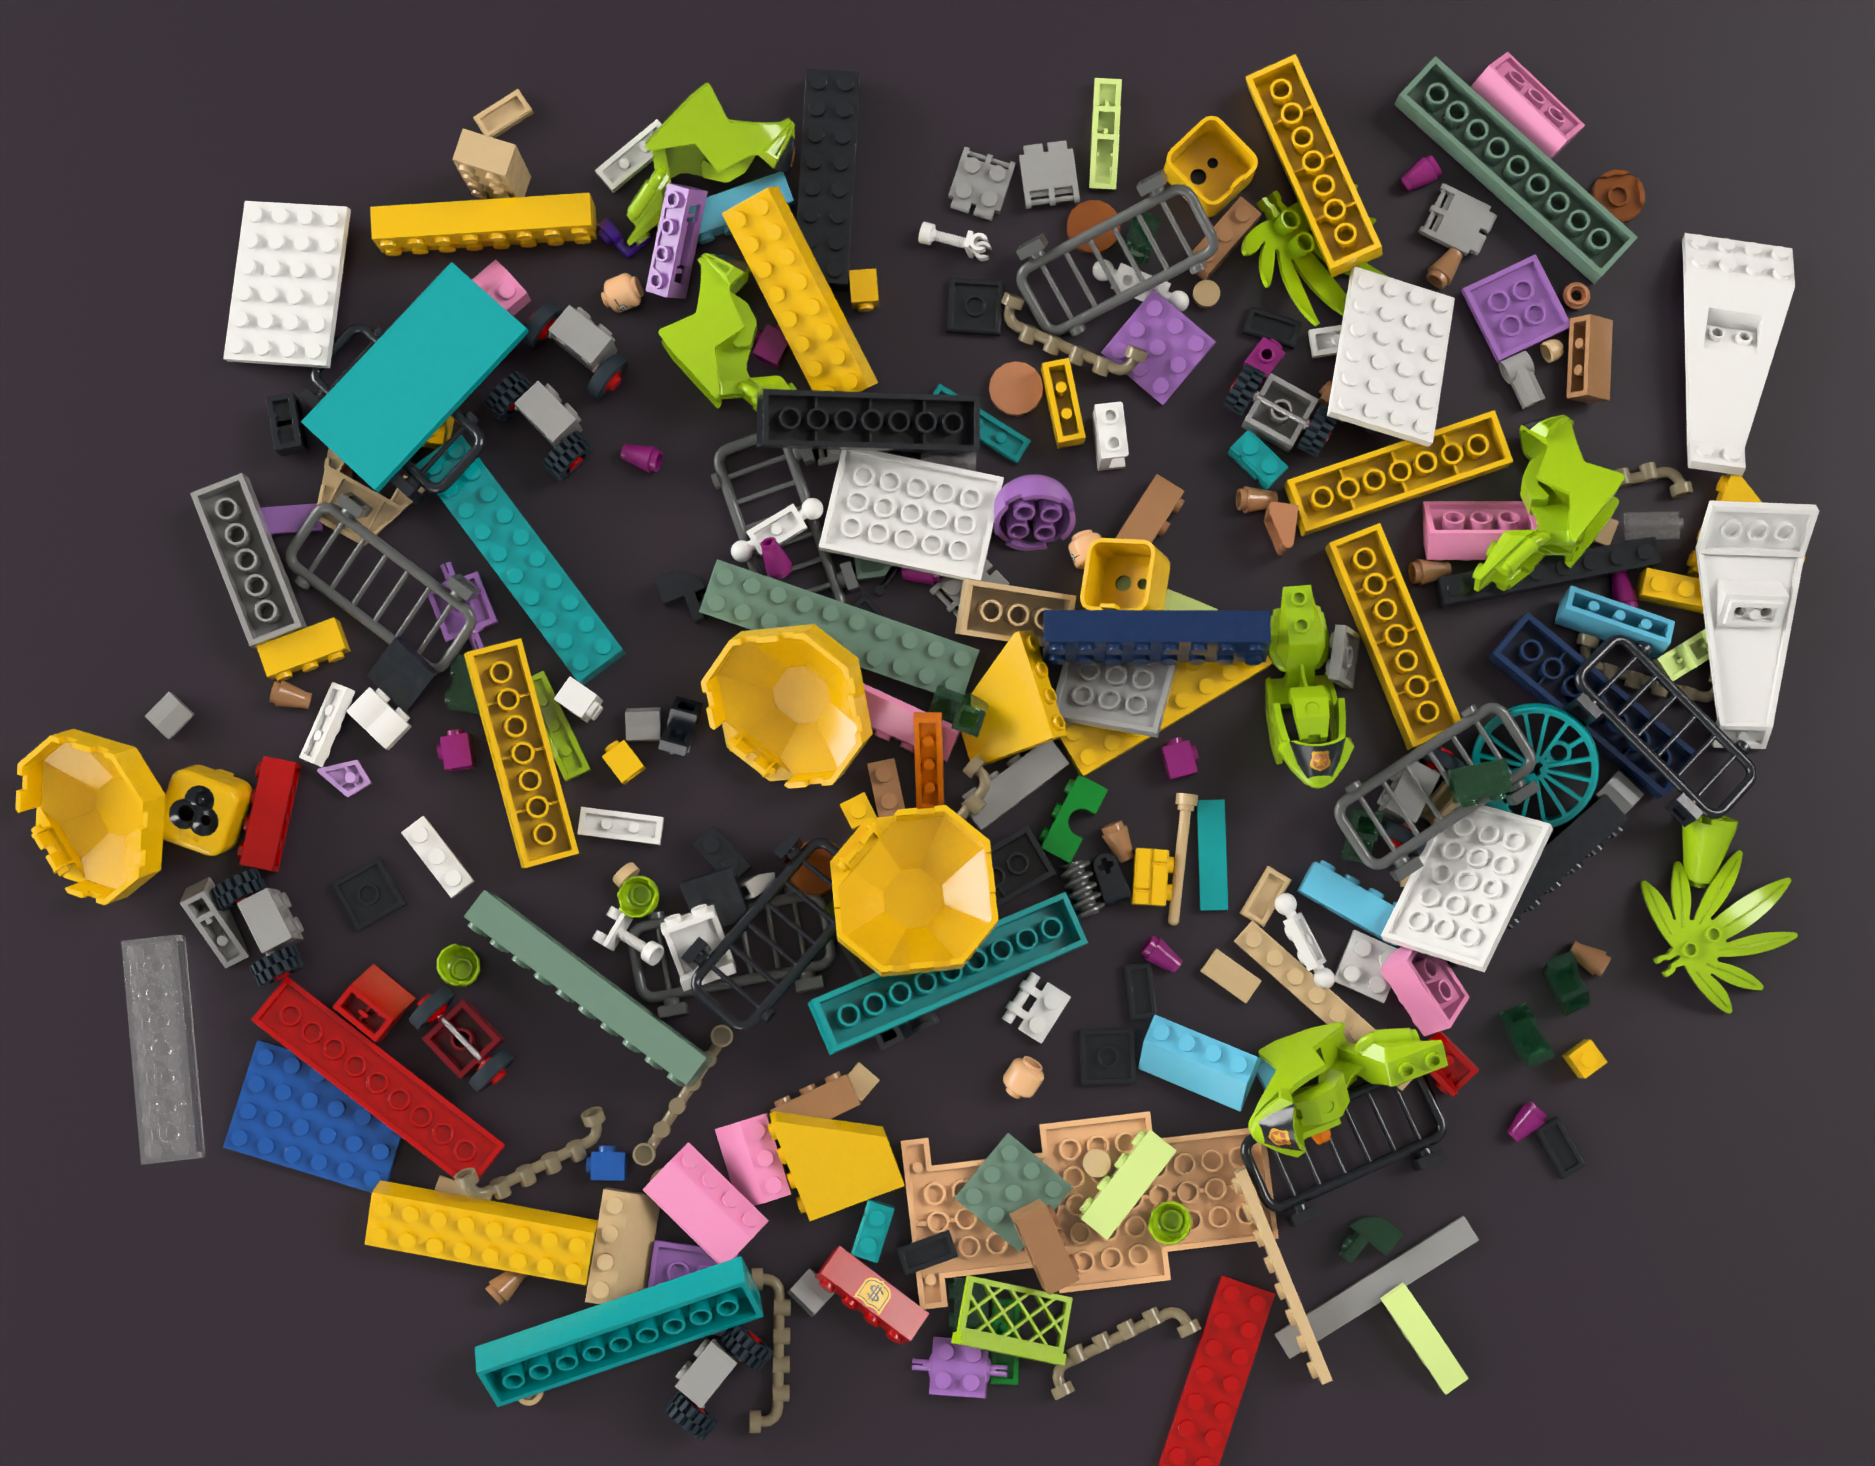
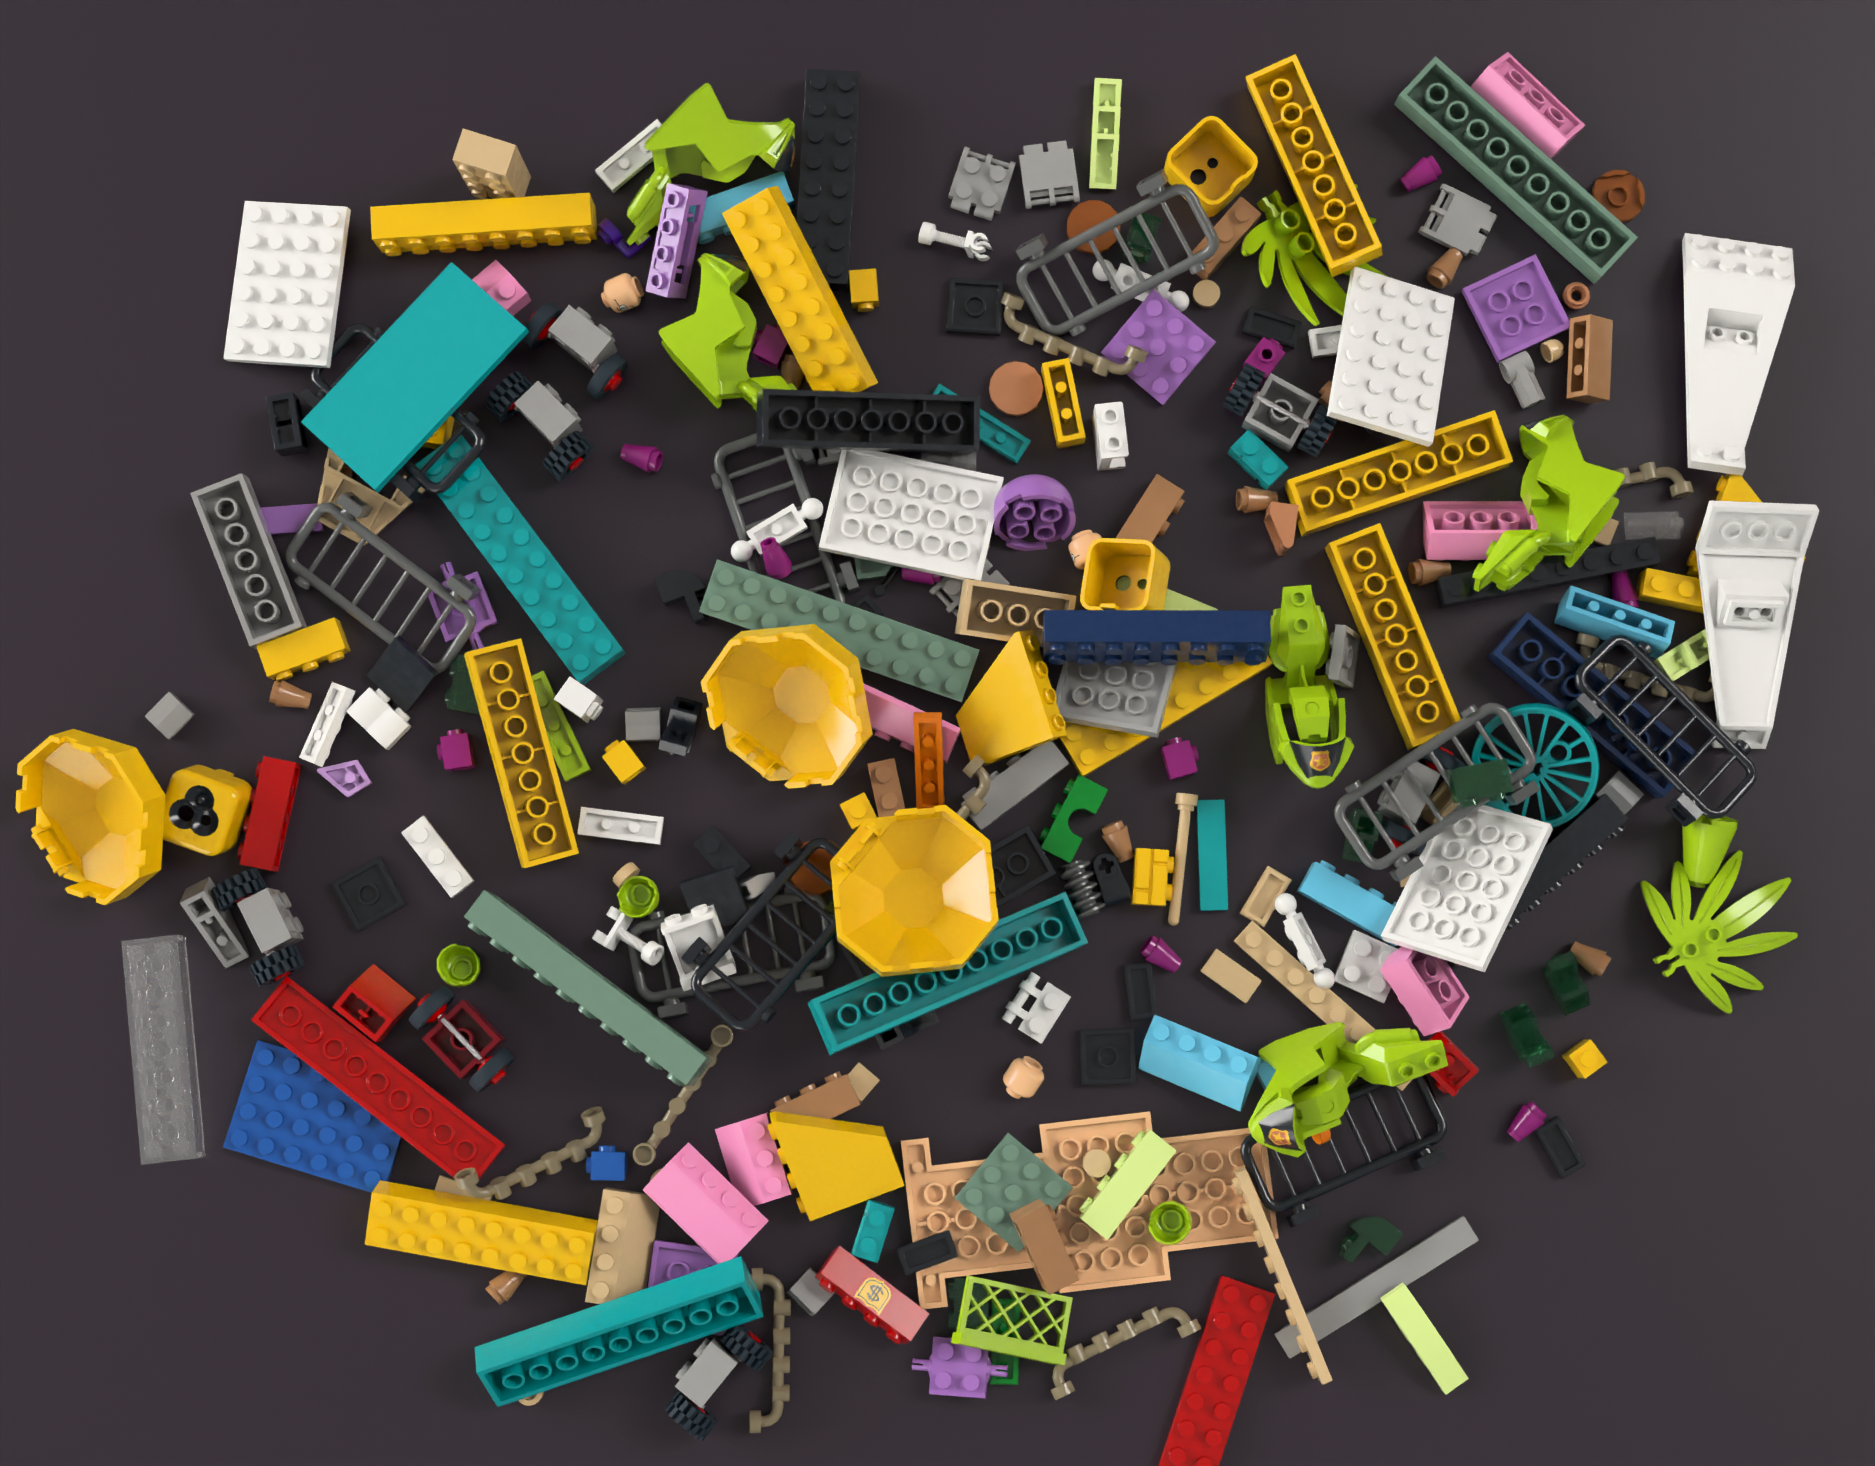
(503, 114): tan tile -> none
(791, 371): none -> medium nougat cone
(963, 710): clear green brick -> none

